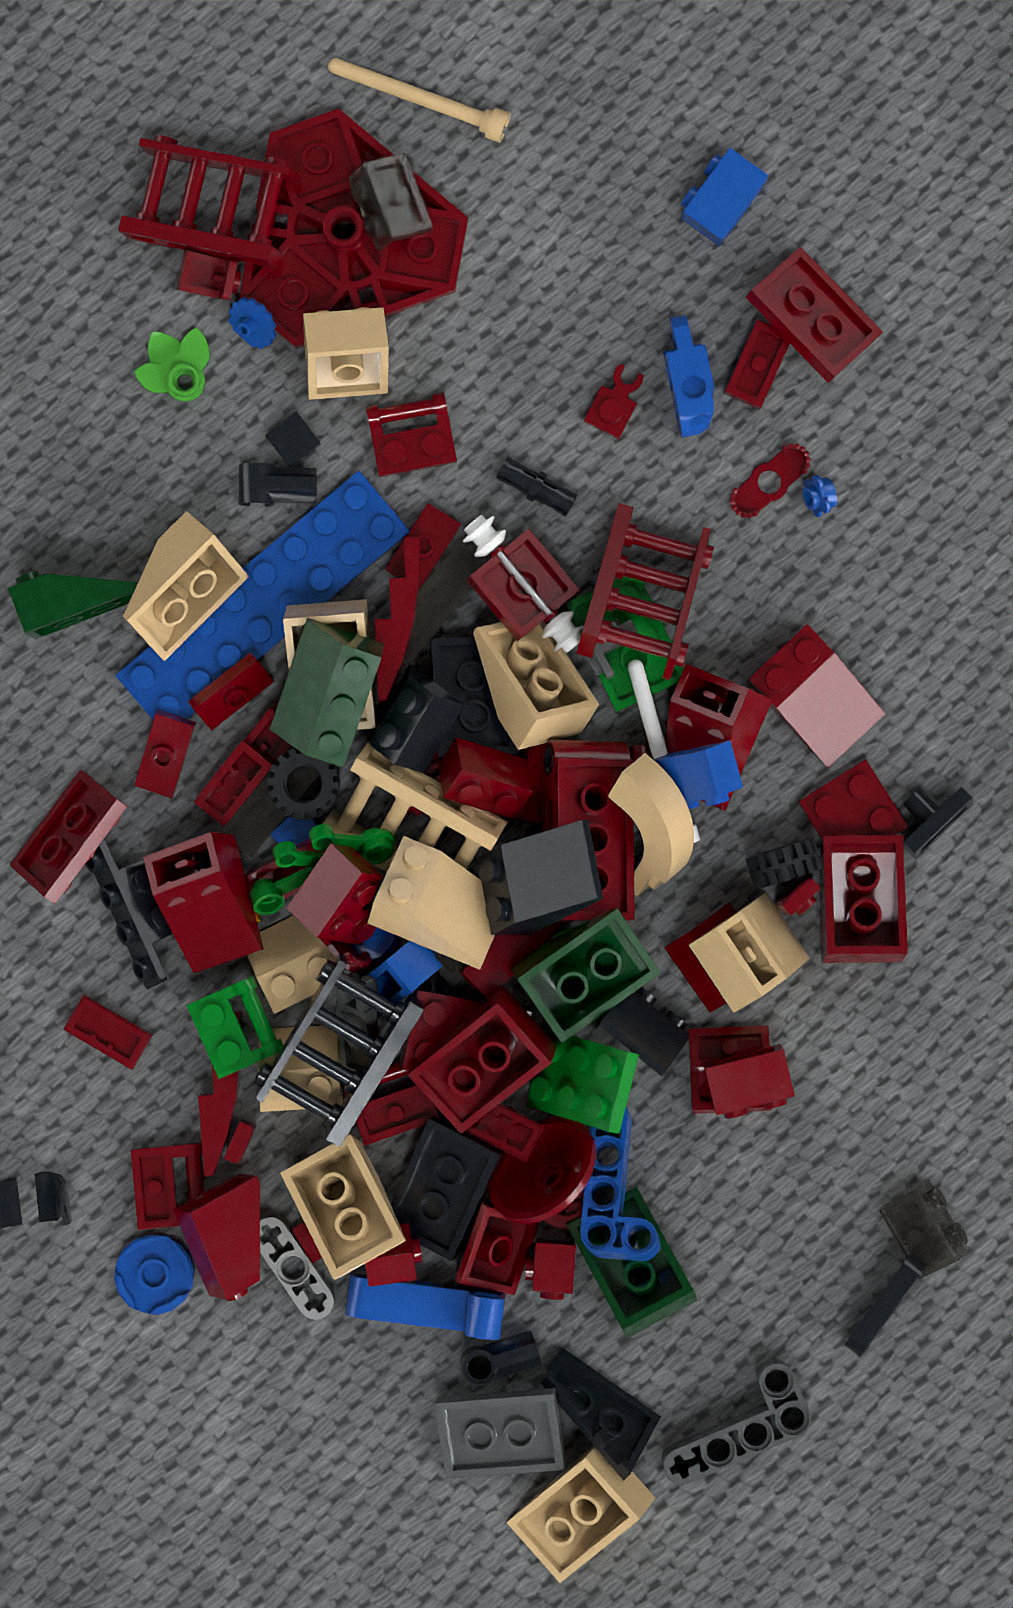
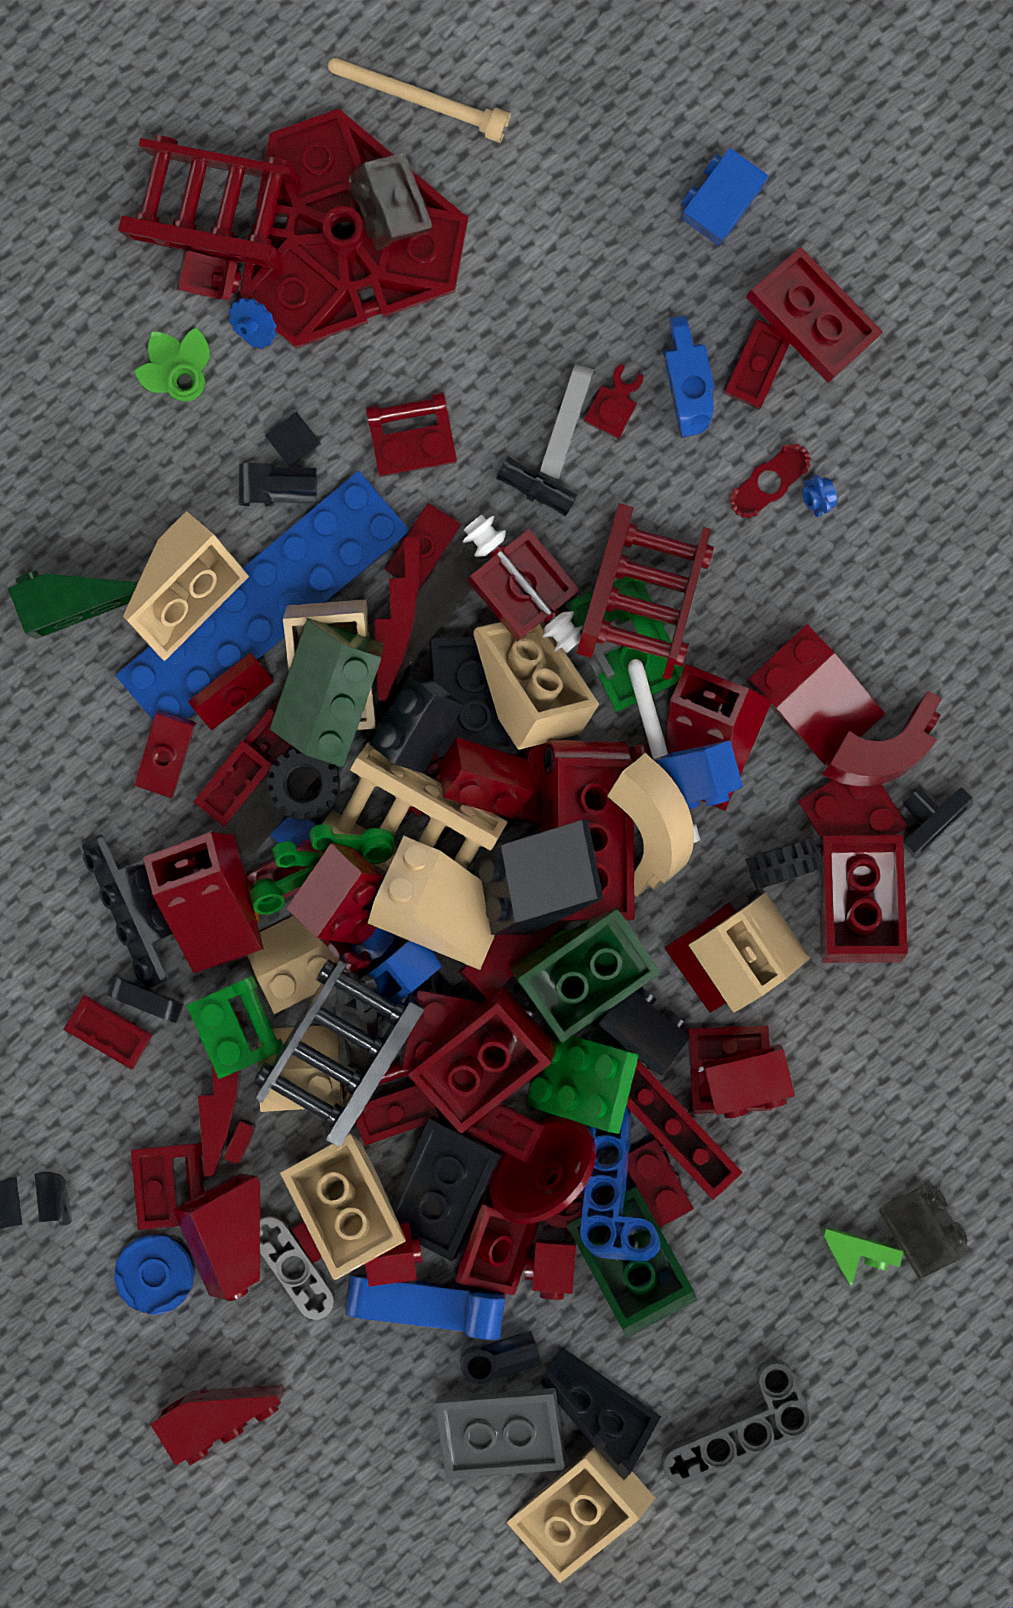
(68, 836): dark red plate -> none
(145, 999): none -> black beam
(206, 1416): none -> dark red slope
(346, 353): tan slope -> none
(566, 421): none -> light grey beam
(658, 1183): none -> dark red plate
(680, 1134): none -> dark red brick
(799, 897): dark red plate -> none
(849, 1247): none -> bright green slope
(877, 762): none -> dark red arch
(885, 1304): black beam -> none

